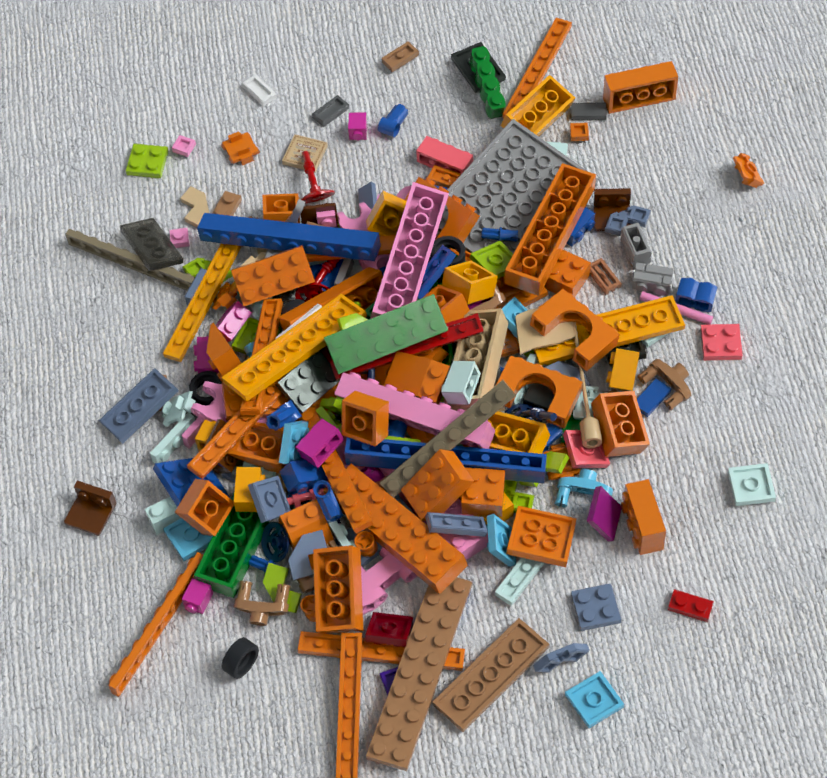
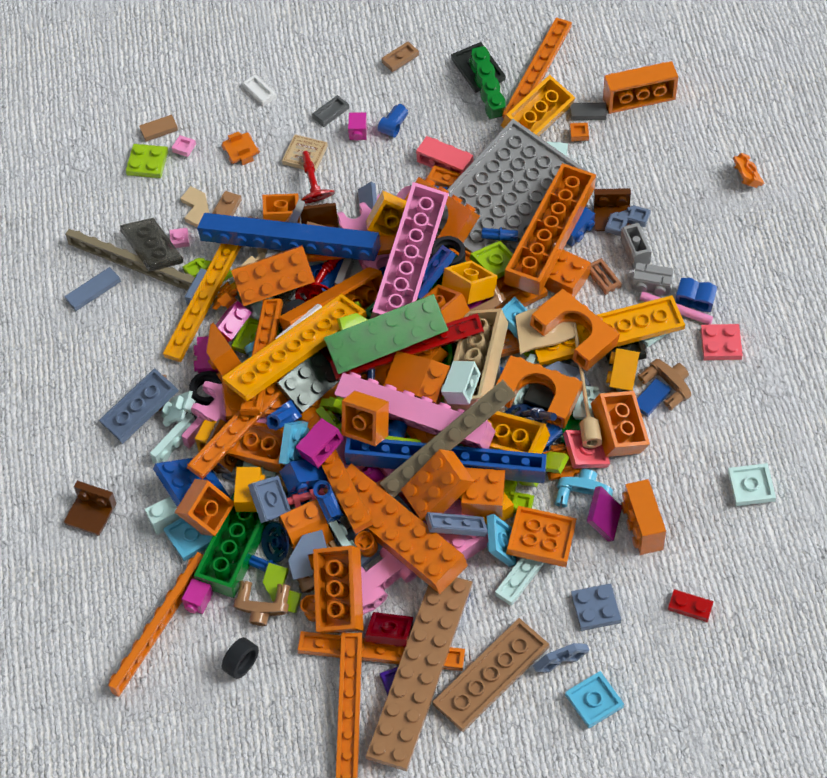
(92, 289): none -> sand blue tile
(158, 128): none -> medium nougat tile
(326, 218): bright pink plate -> none

